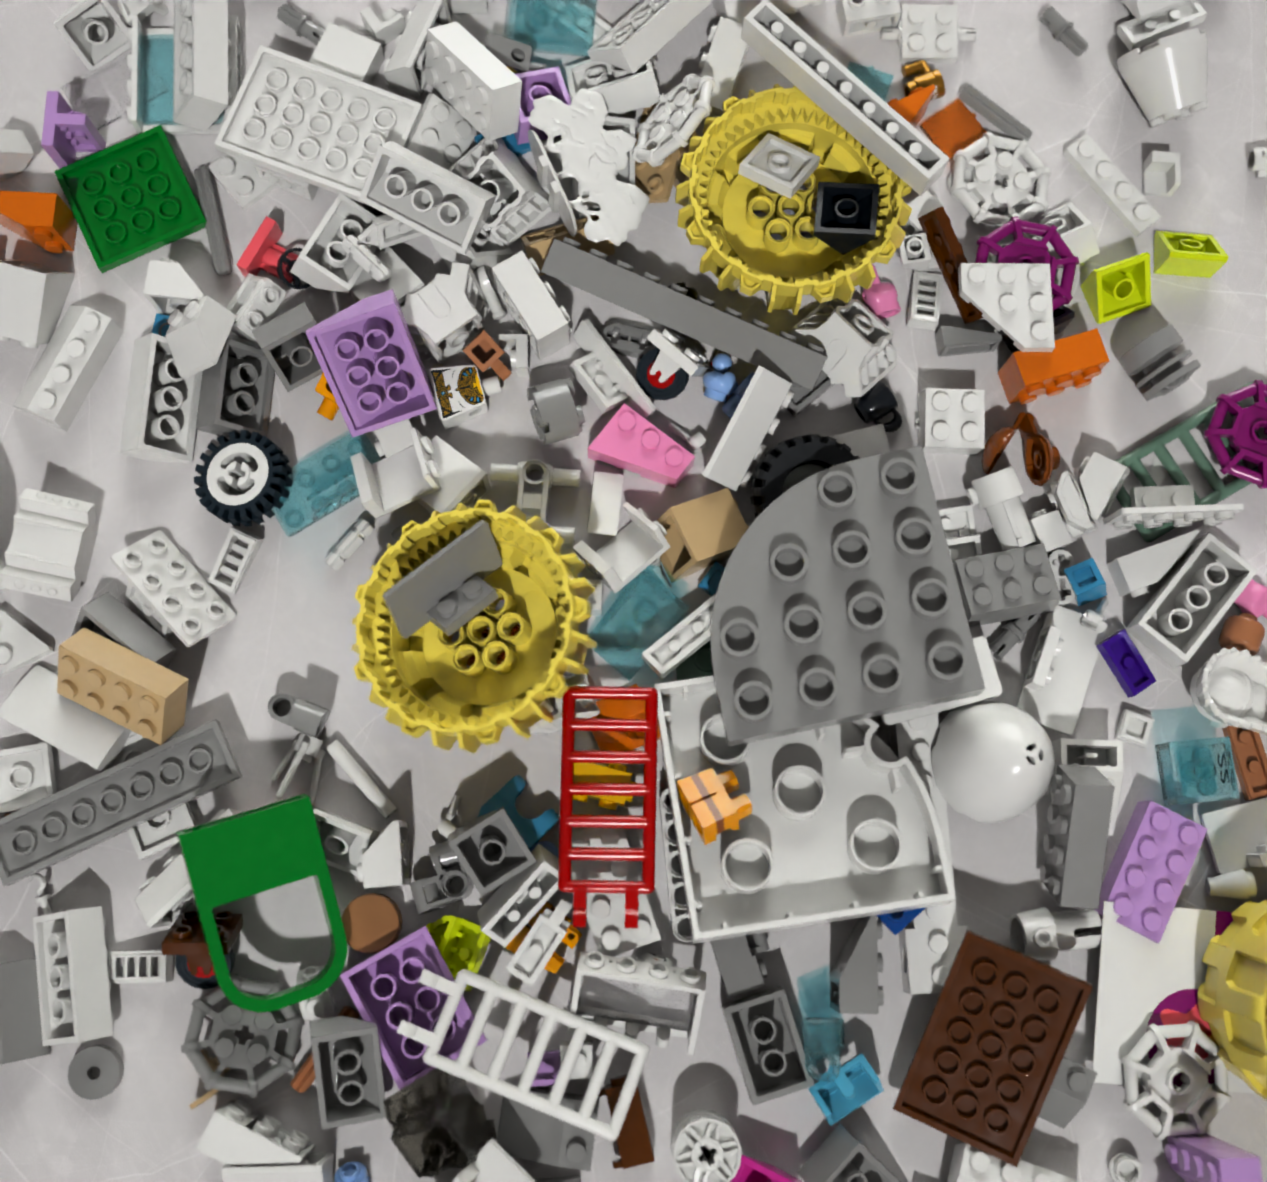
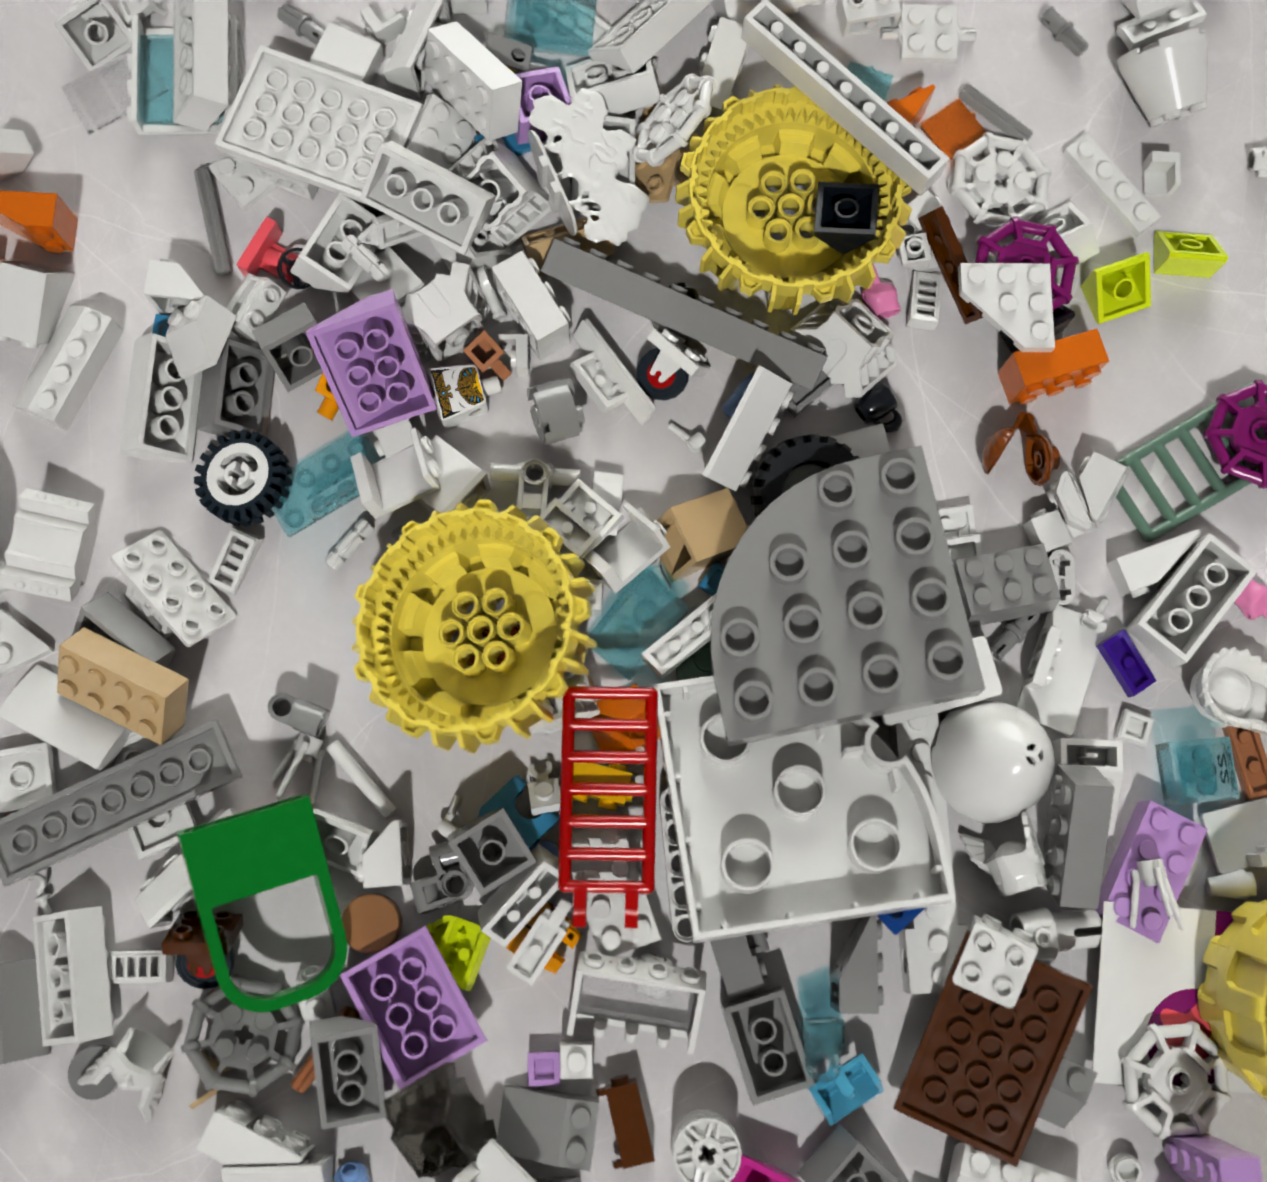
(67, 131): lavender bracket -> none
(131, 199): green plate -> none
(135, 1066): none -> white helmet
(448, 585): light grey bracket -> none
(522, 1092): white bar -> none
(543, 791): none -> white plate
(581, 518): none -> white slope
(630, 334): light grey beam -> none
(642, 448): bright pink wedge -> none
(709, 804): light orange hips -> none
(720, 382): light blue animal -> none
(779, 165): white plate -> none
(926, 78): pearl gold piece -> none
(951, 421): white brick -> none
(964, 341): light grey slope -> none
(995, 961): none -> white bracket
(1001, 498): white piece -> none
(1013, 865): none -> white helmet
(1086, 581): dark azure panel -> none
(1154, 874): none -> white plant
(1159, 362): light grey wheel -> none
(1169, 505): white bracket -> none
(1242, 633): nougat head -> none

